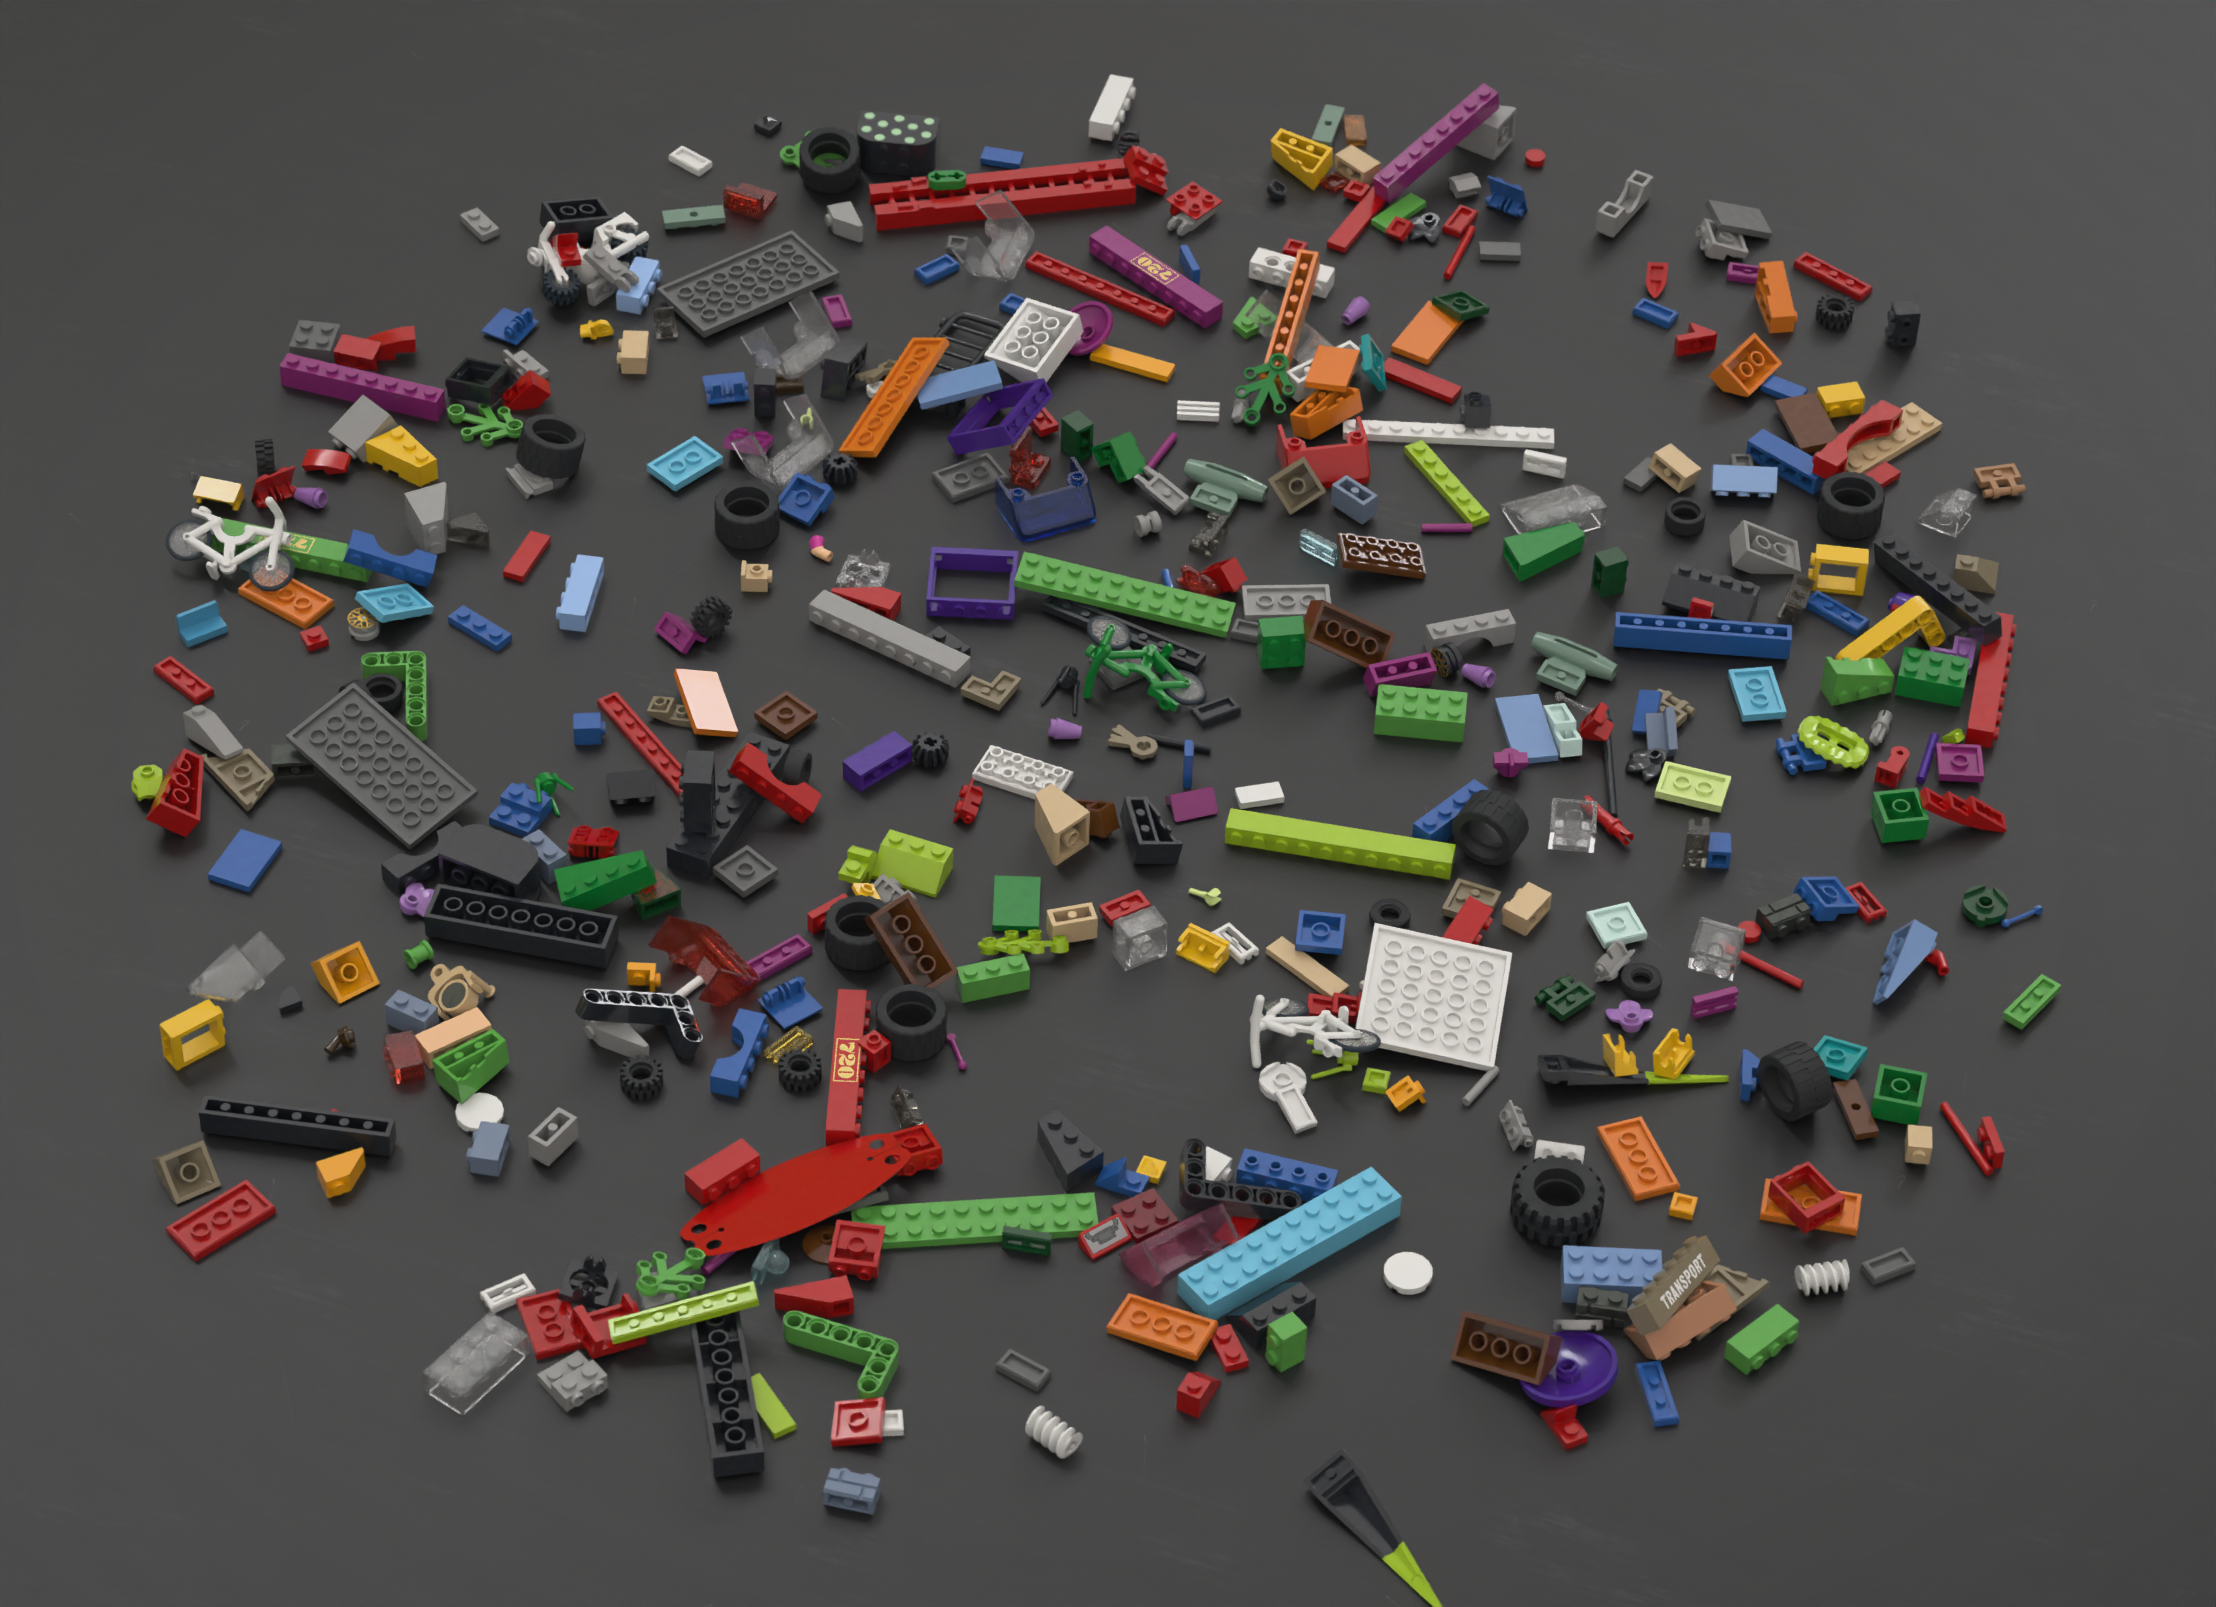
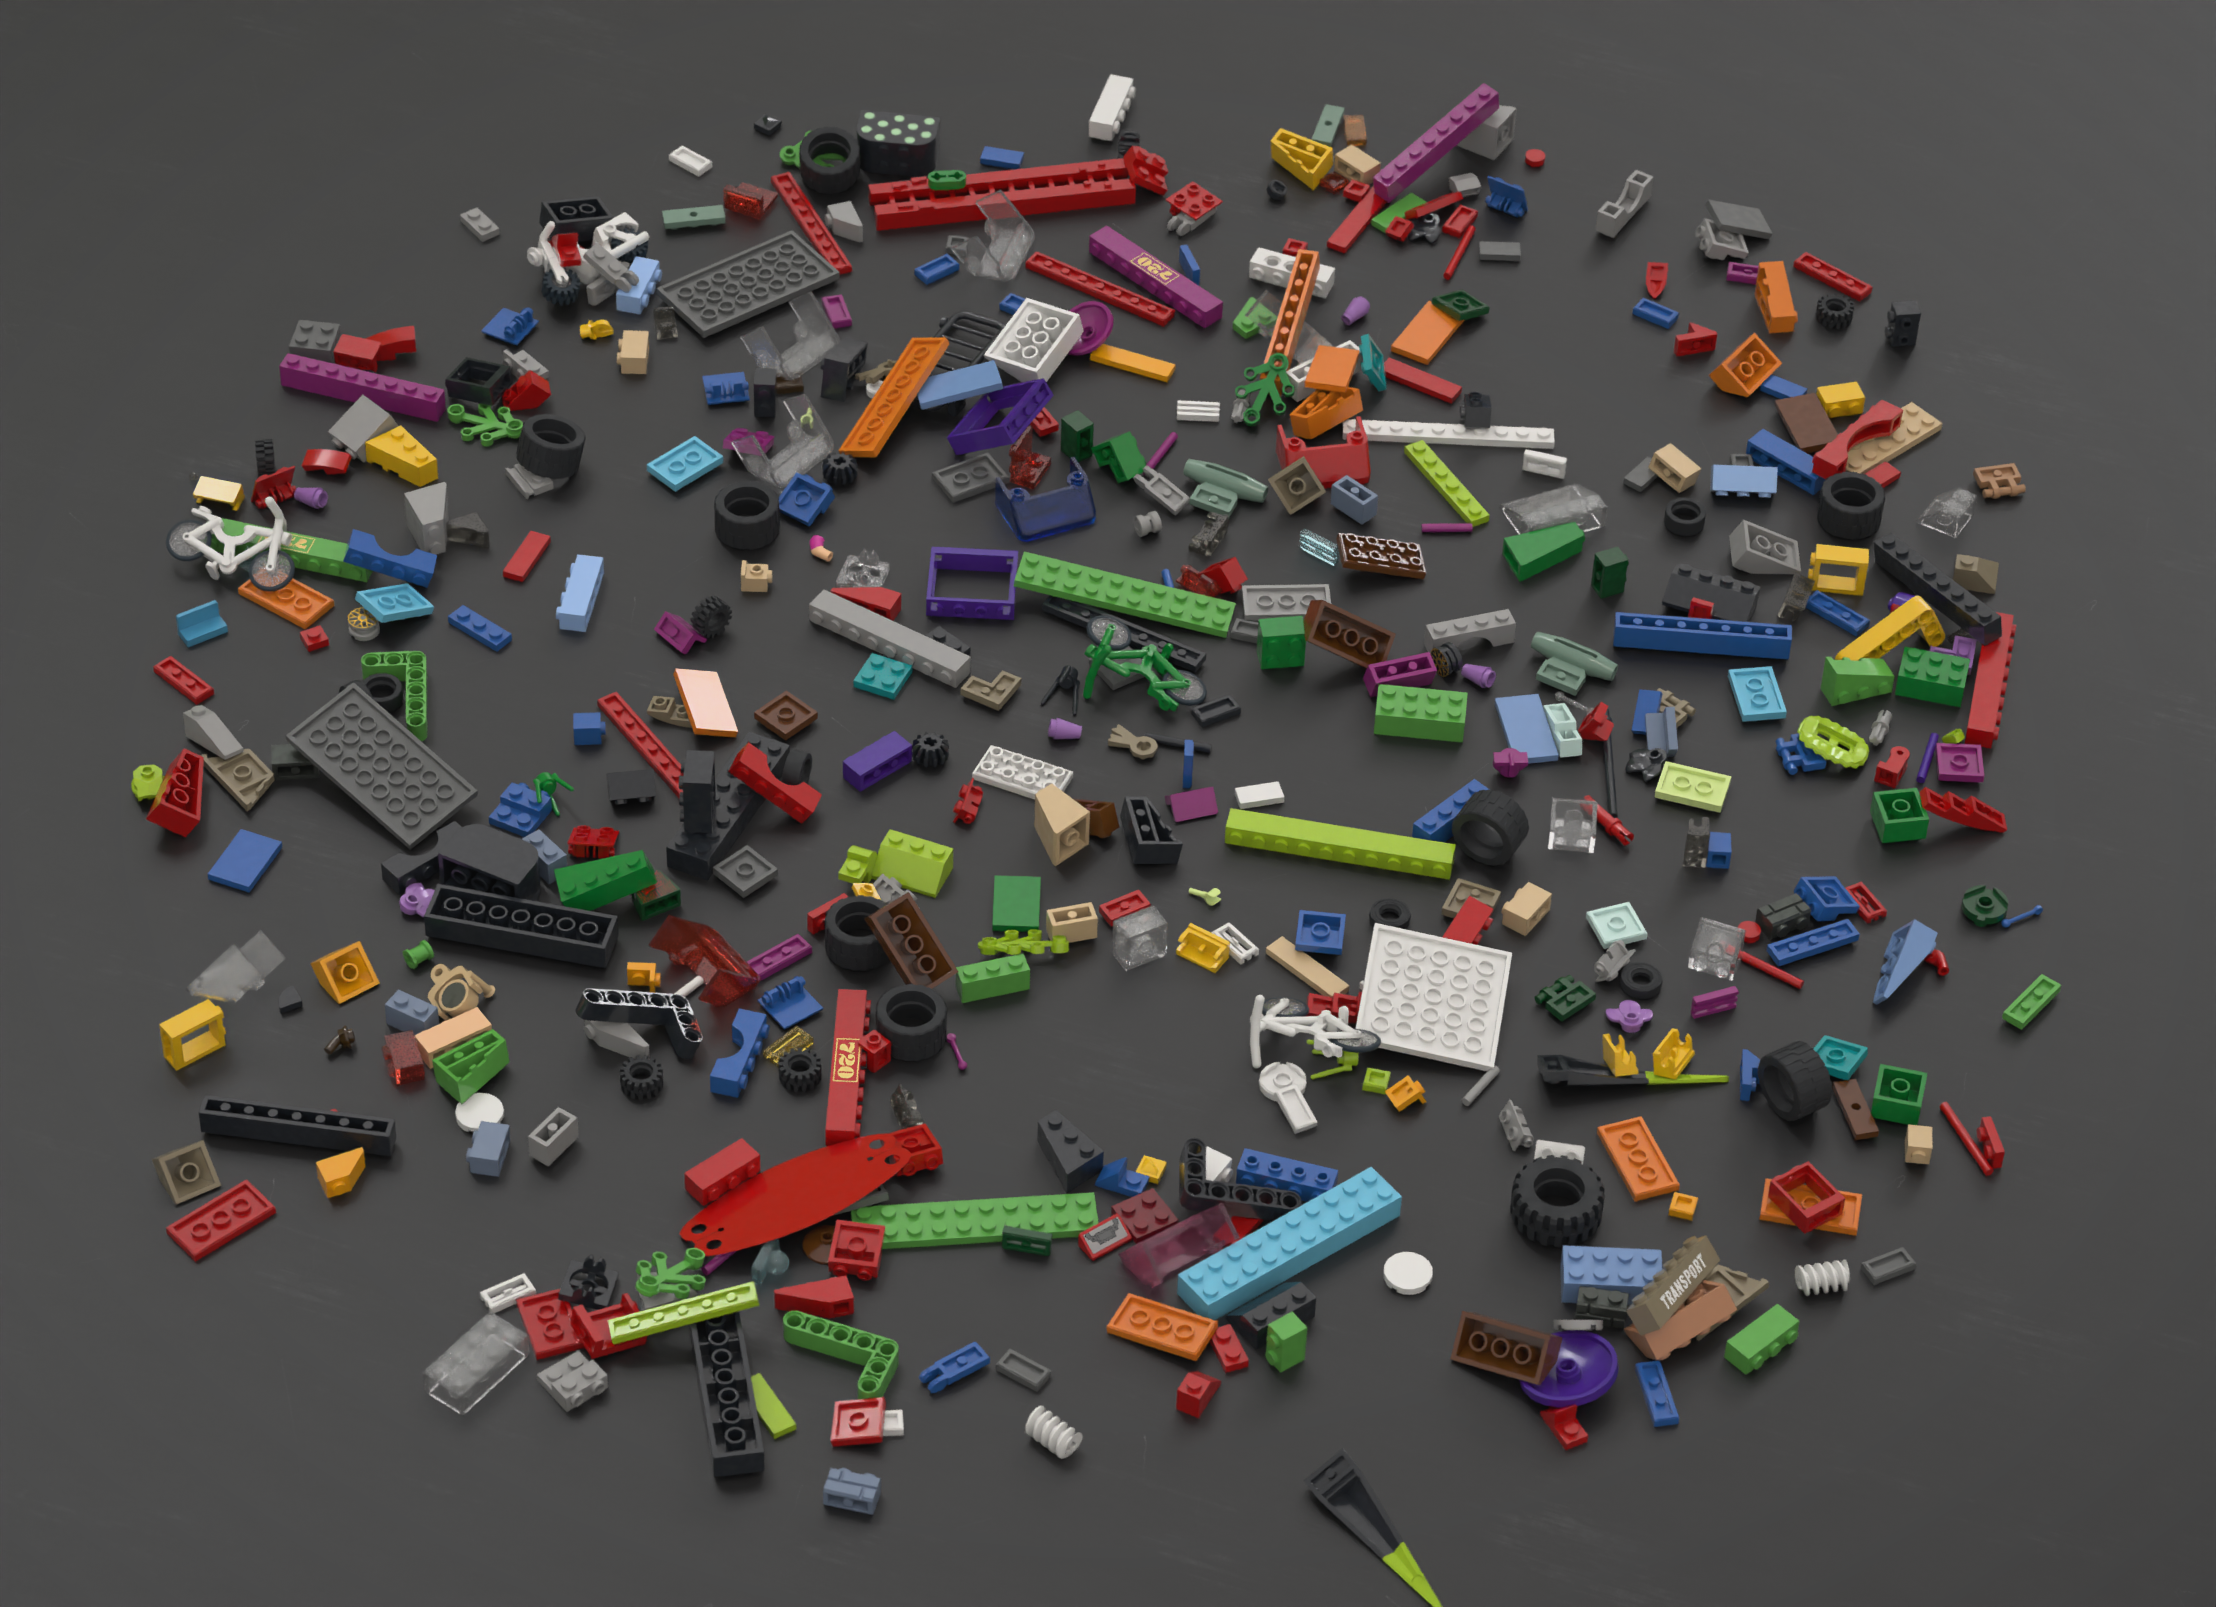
(810, 222): none -> red tile
(882, 676): none -> teal plate
(954, 1367): none -> blue hinge
(1433, 205): none -> red tile
(1813, 942): none -> blue plate

